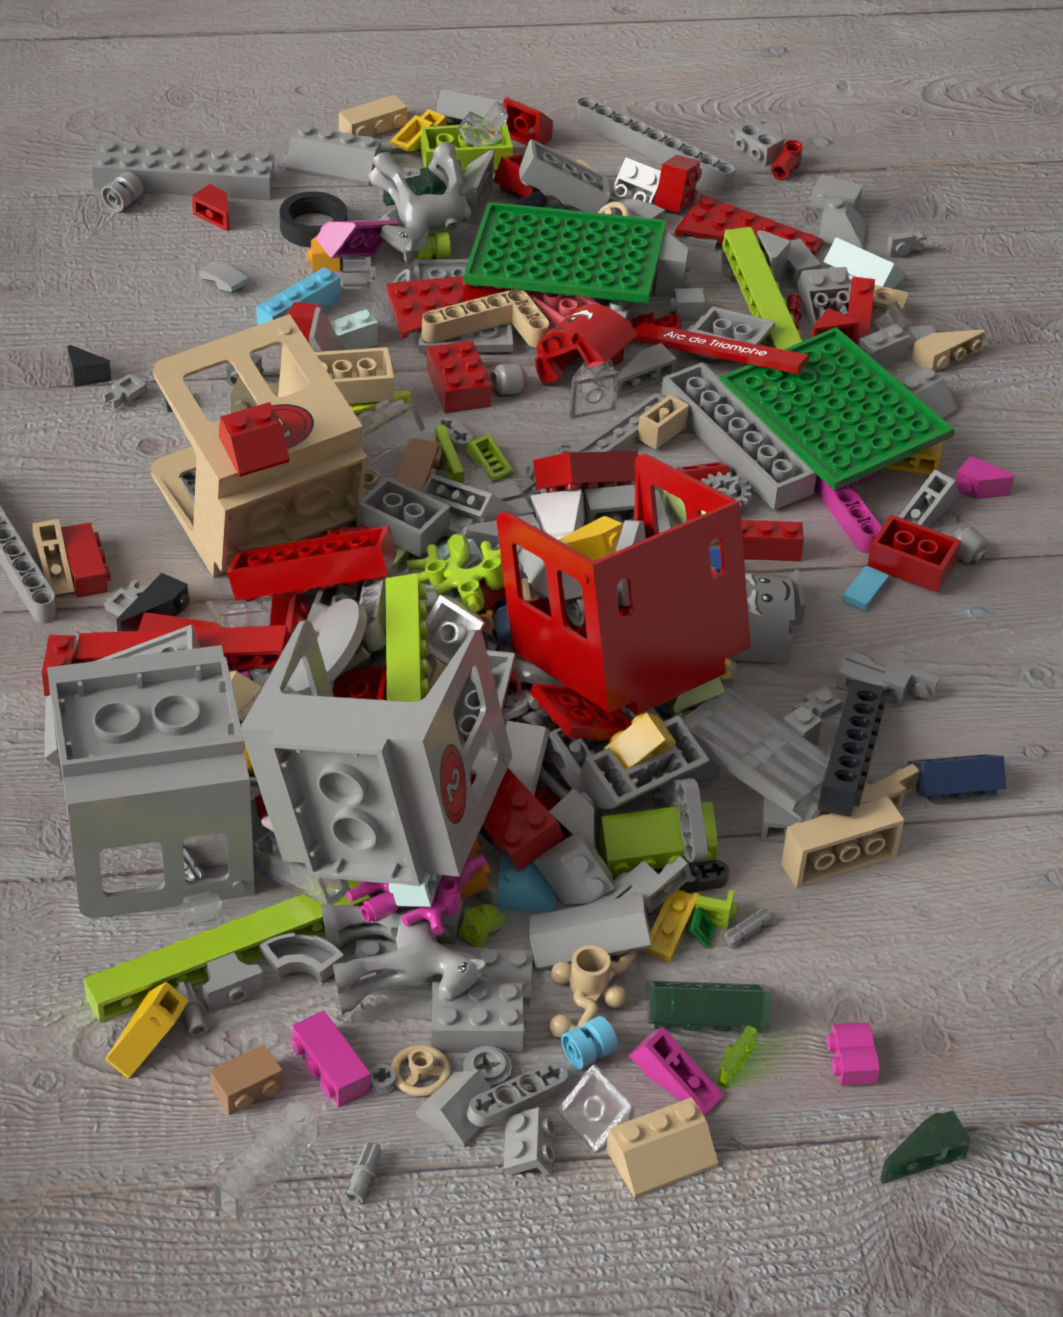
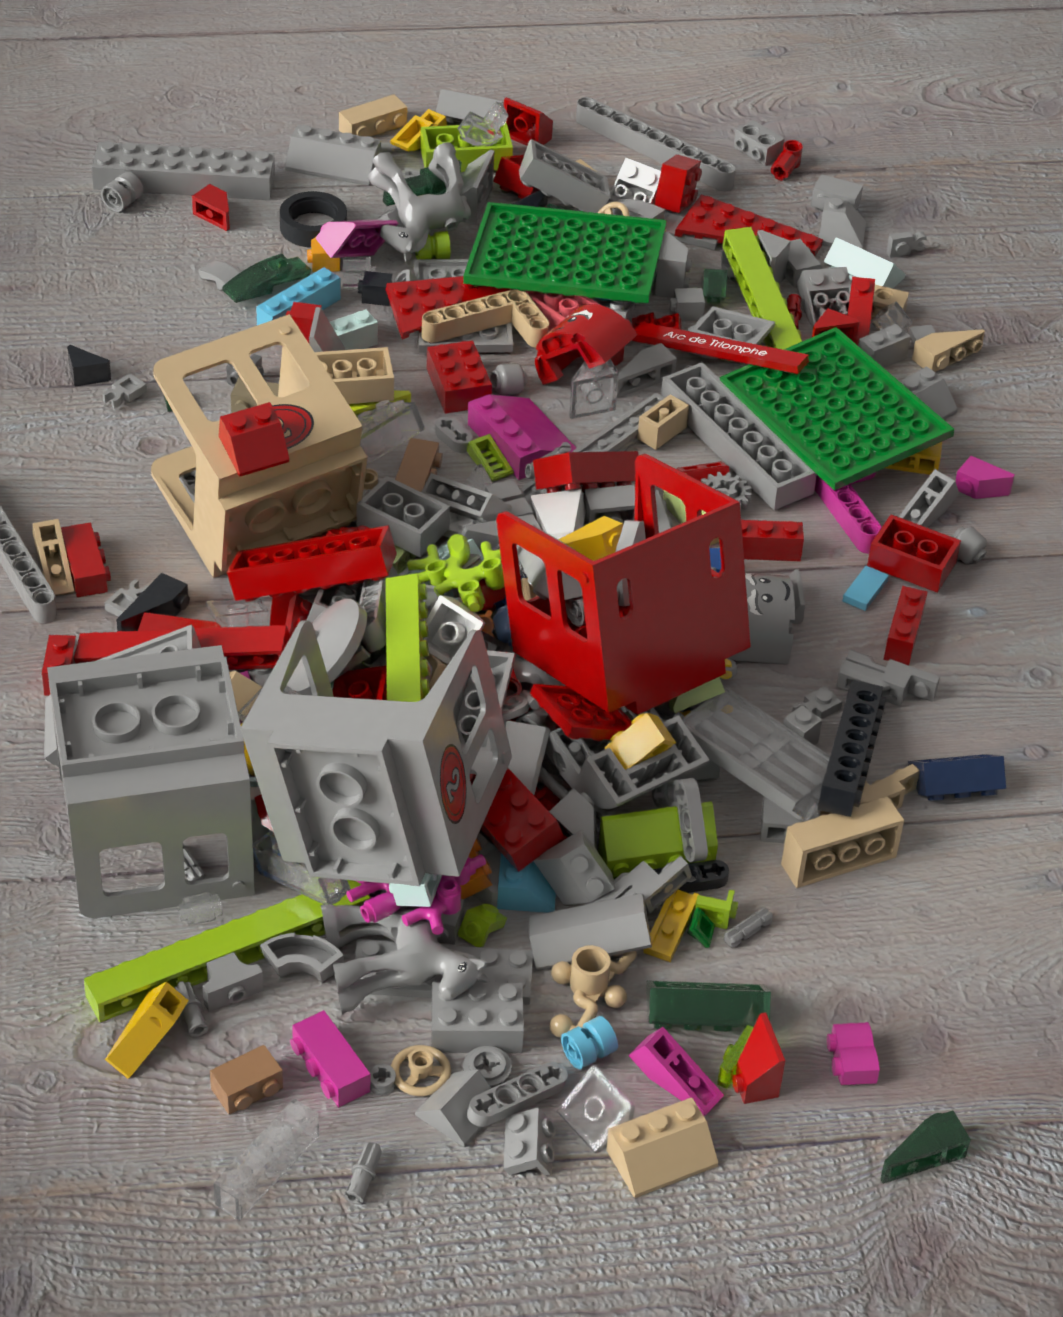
(263, 276): none -> clear green slope
(374, 288): none -> black brick
(450, 459): lime tile -> none
(516, 428): none -> dark pink slope
(714, 285): none -> clear green slope
(760, 1064): none -> red slope
(905, 625): none -> red brick

